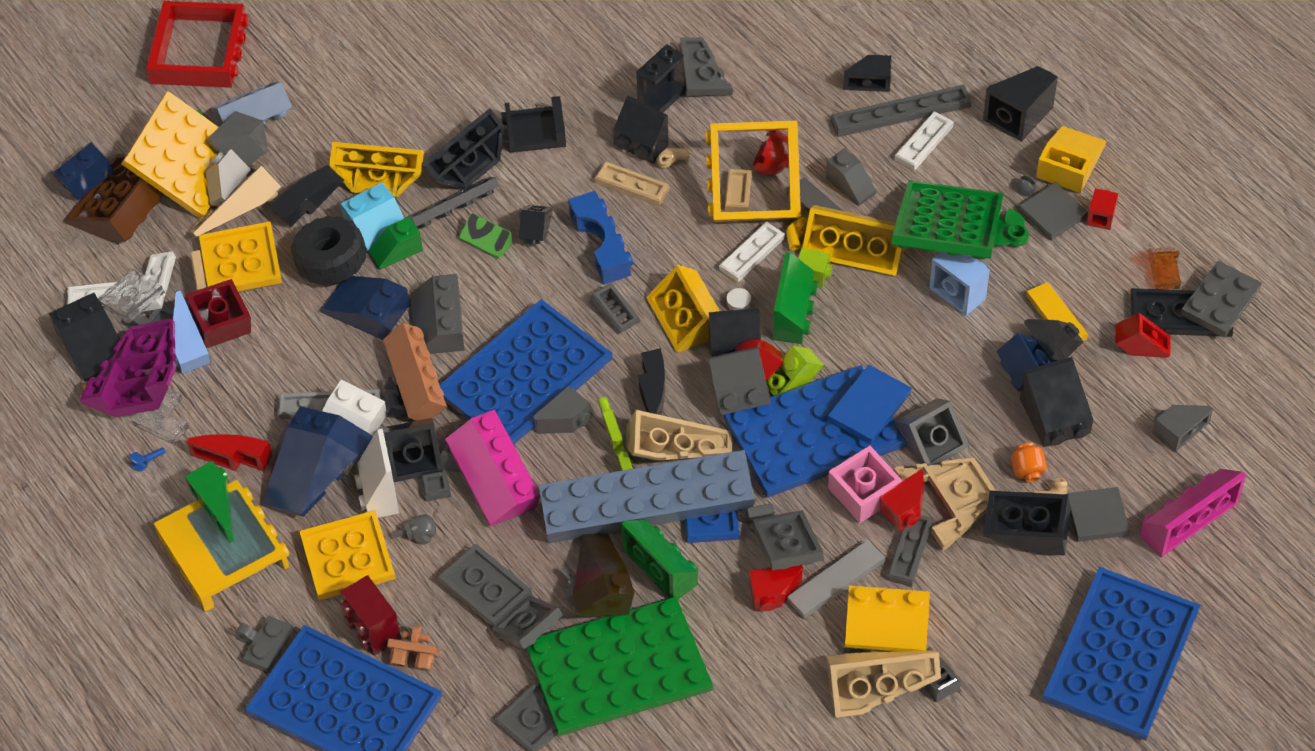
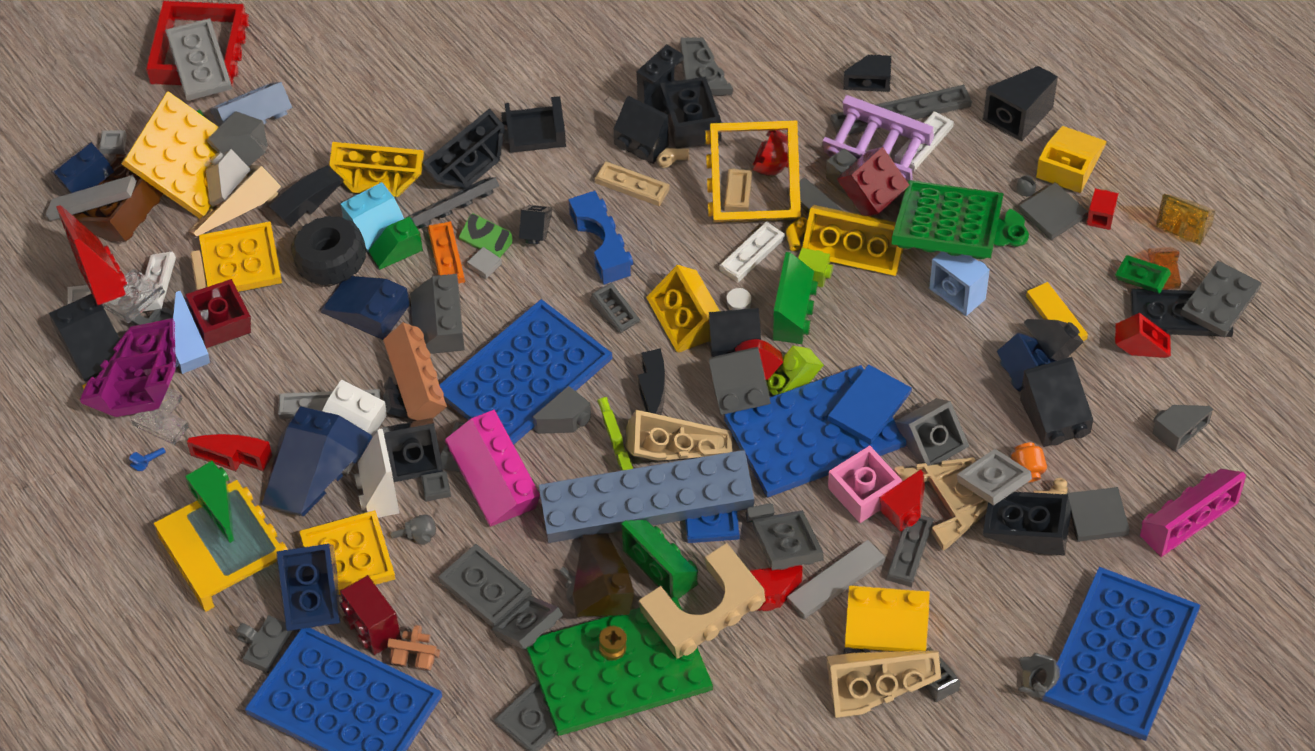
(92, 197): none -> light grey tile
(93, 260): none -> red slope
(113, 142): none -> light grey tile
(198, 59): none -> light grey tile
(309, 586): none -> dark blue slope
(445, 250): none -> orange tile
(484, 262): none -> light grey tile
(612, 650): none -> pearl gold wheel
(686, 631): none -> tan arch
(689, 111): none -> black slope
(873, 182): none -> dark red brick
(880, 118): none -> lavender fence
(994, 476): none -> light grey plate
(1031, 667): none -> dark grey piece
(1143, 274): none -> green plate
(1184, 218): none -> clear yellow slope

